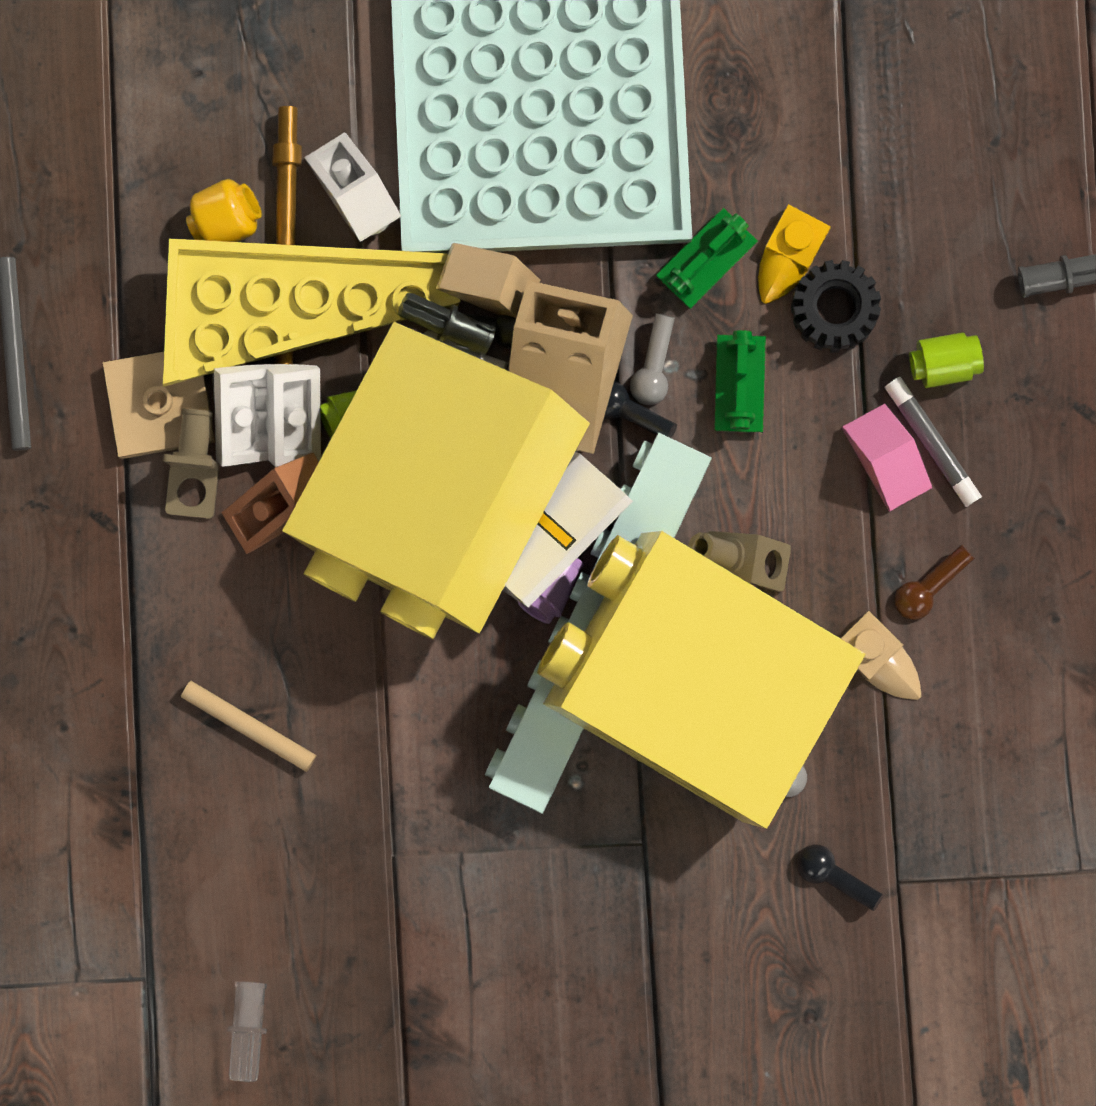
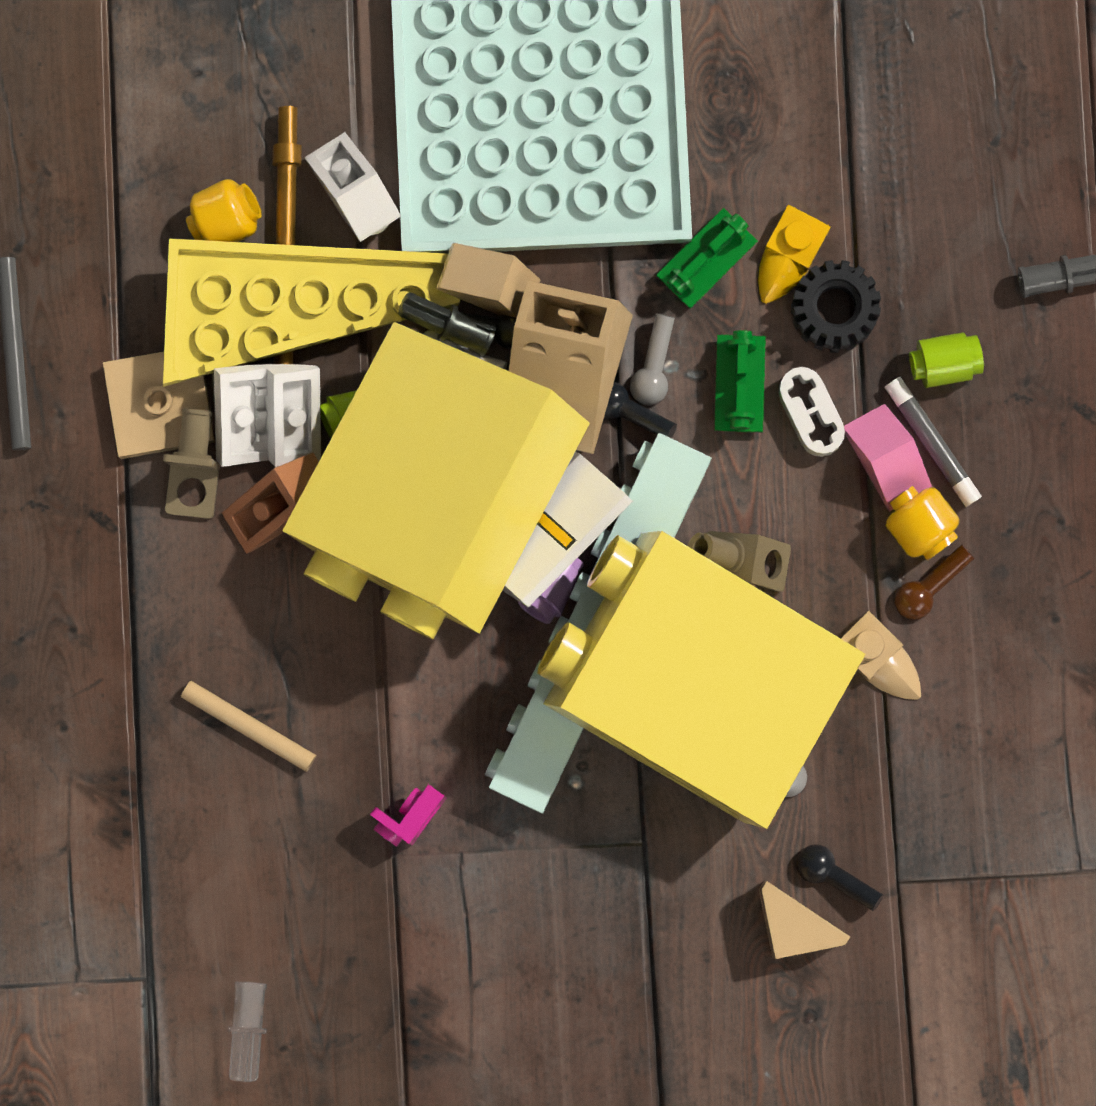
(418, 812): none -> dark pink bracket
(794, 927): none -> tan slope
(821, 406): none -> white beam
(922, 522): none -> yellow head

